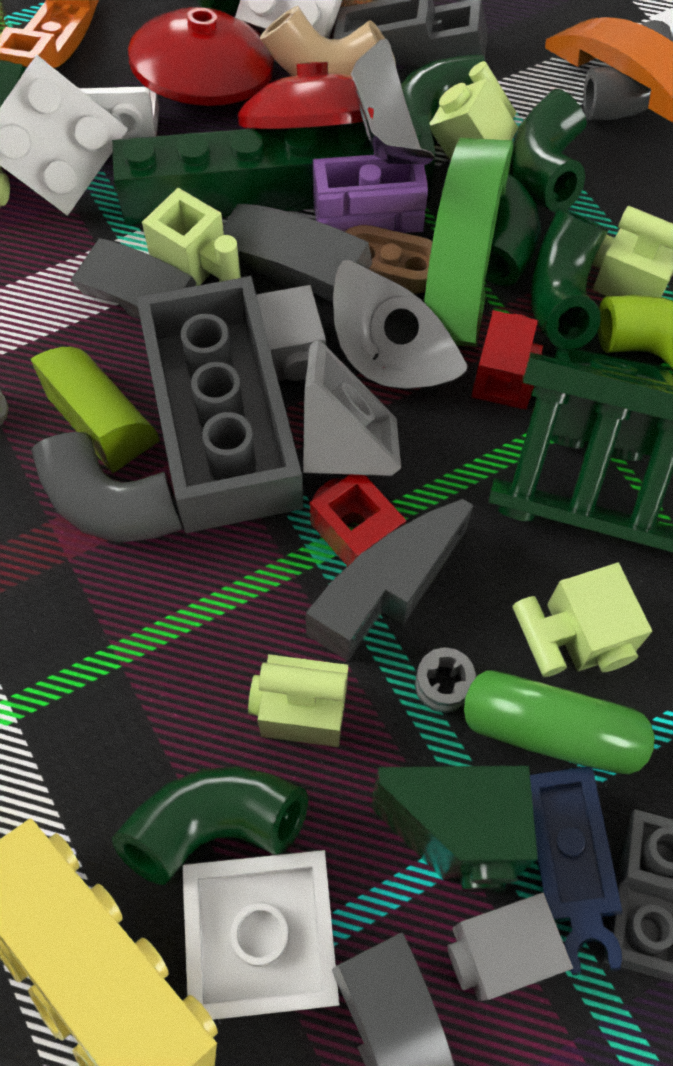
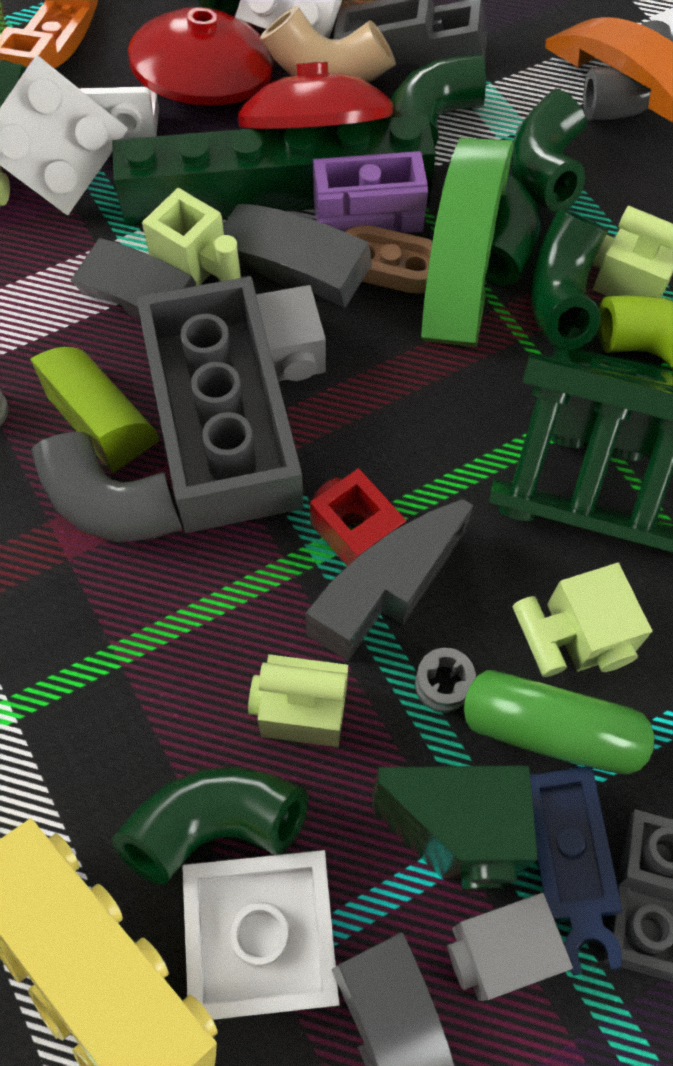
(345, 422): light grey slope -> none
(360, 311): light grey piece -> none
(391, 128): light grey piece -> none
(474, 111): yellowish green brick -> none
(505, 360): red brick -> none

